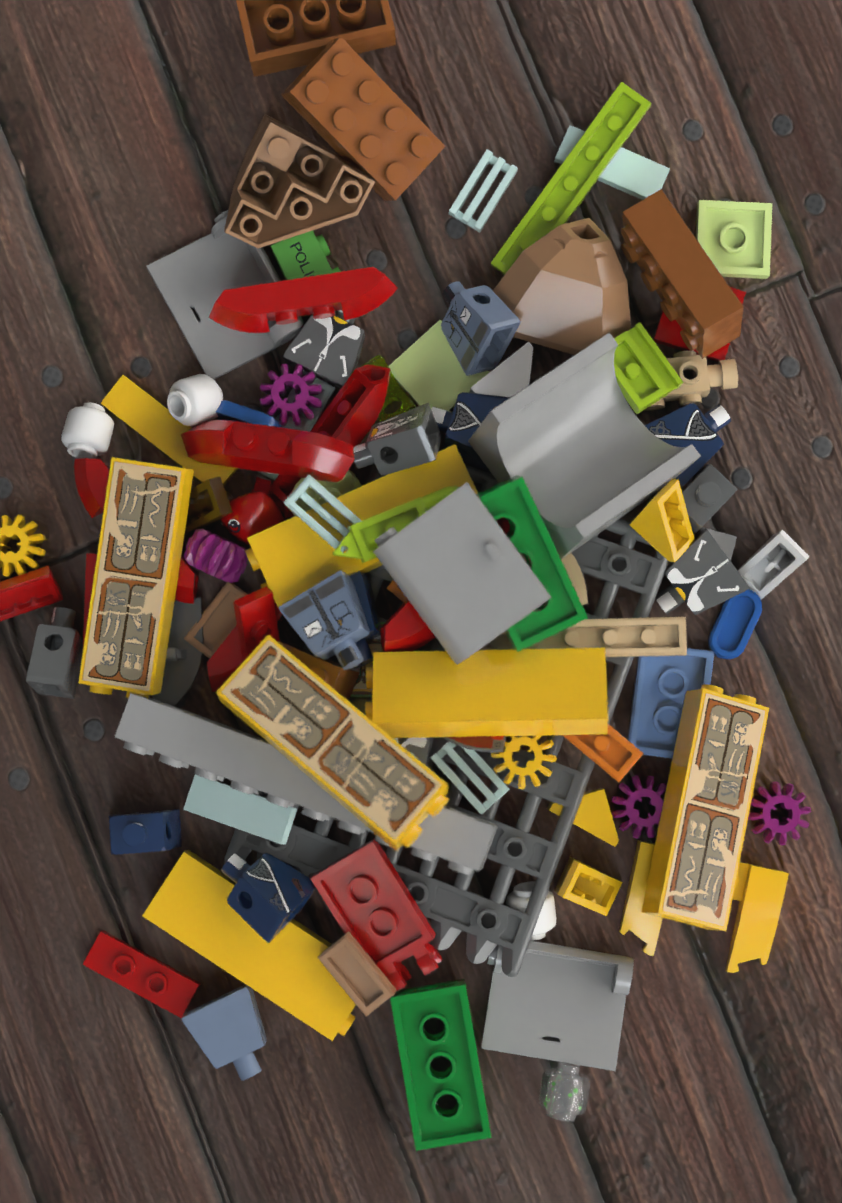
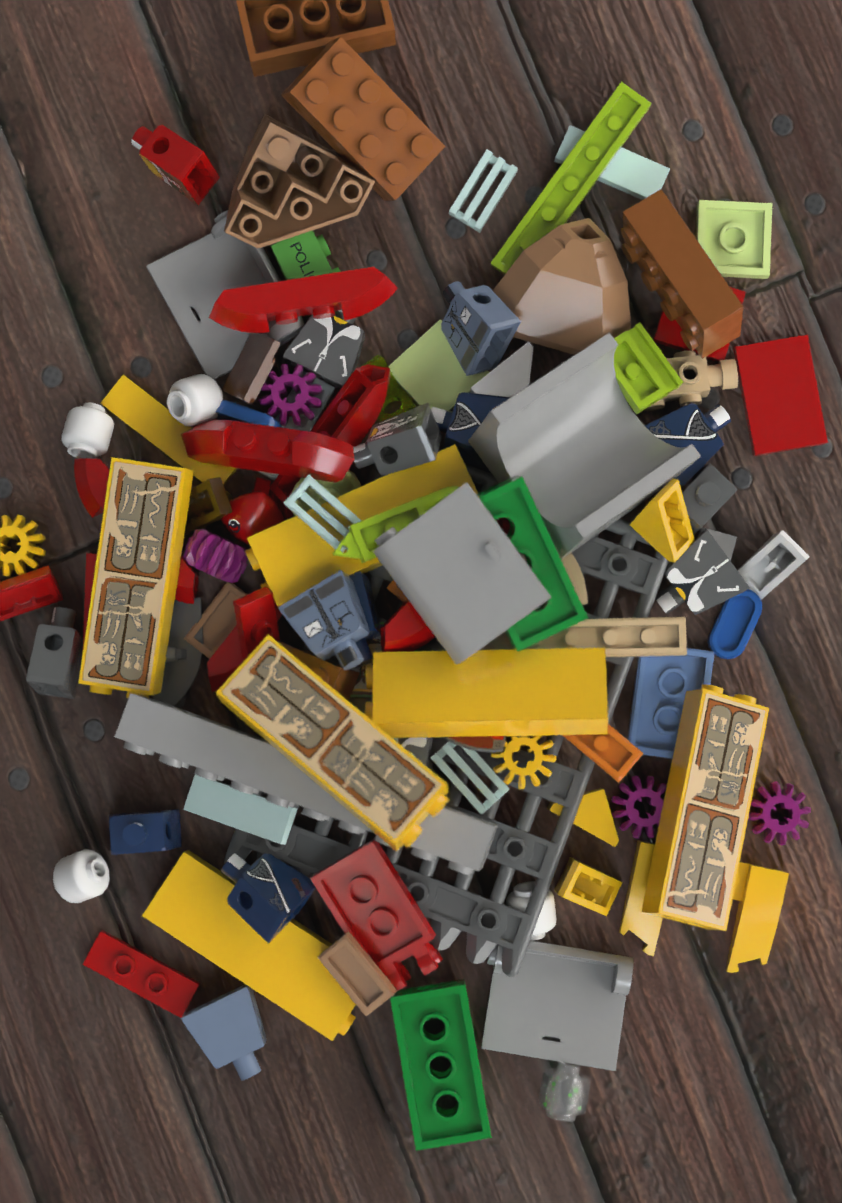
(81, 876): none -> white head
(176, 161): none -> red torso
(252, 368): none -> reddish brown piece
(780, 395): none -> red tile

